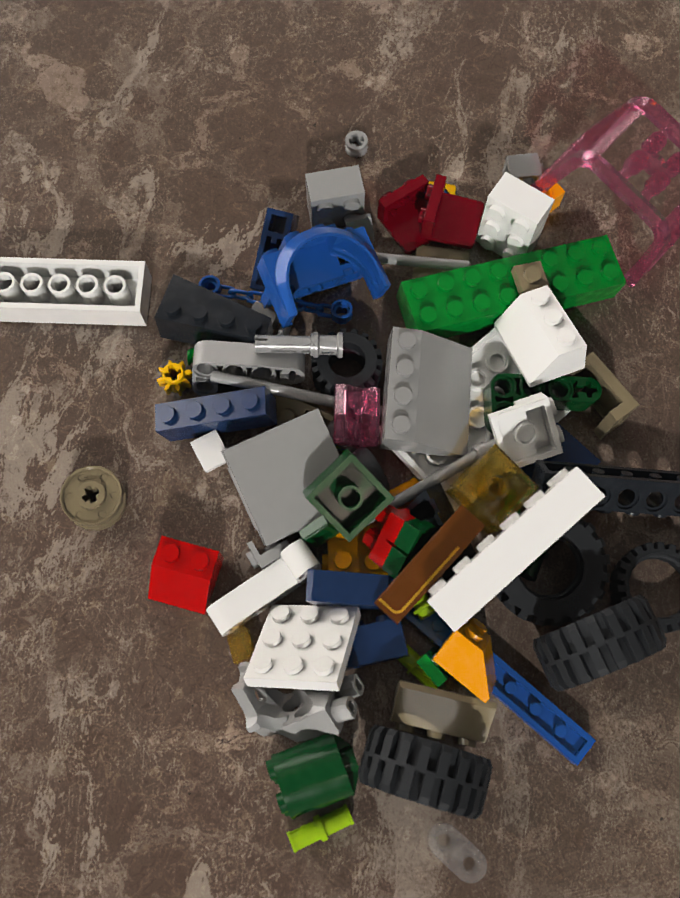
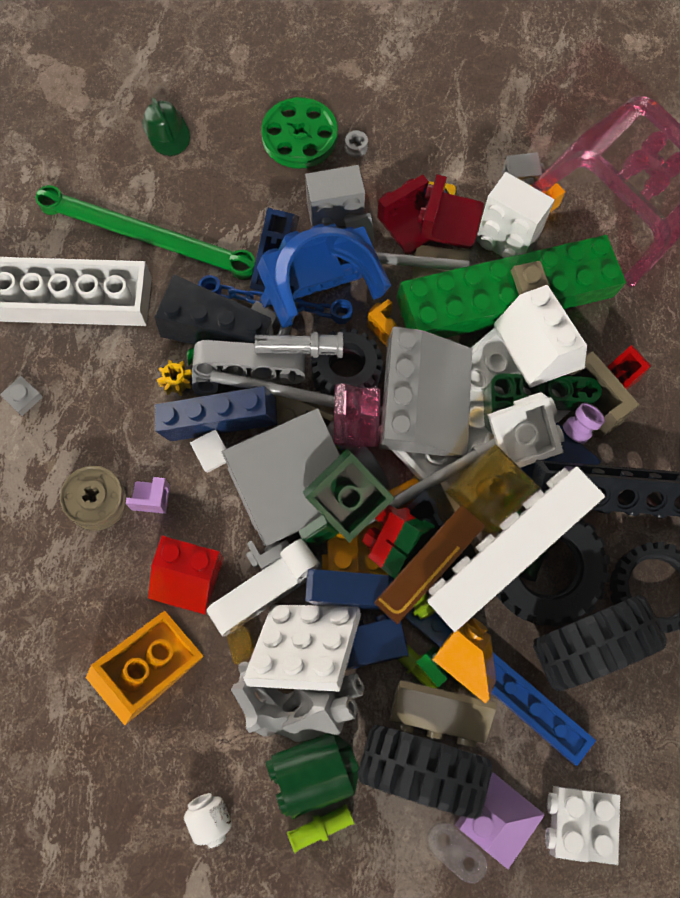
(21, 395): none -> light grey plate
(143, 667): none -> light orange slope
(145, 231): none -> green piece
(150, 496): none -> lavender panel
(165, 128): none -> dark green piece
(208, 820): none -> white head
(299, 123): none -> green wedge
(378, 320): none -> light orange bracket
(504, 824): none -> lavender slope
(583, 423): none -> lavender wheel
(583, 825): none -> white plate
(629, 367): none -> red slope

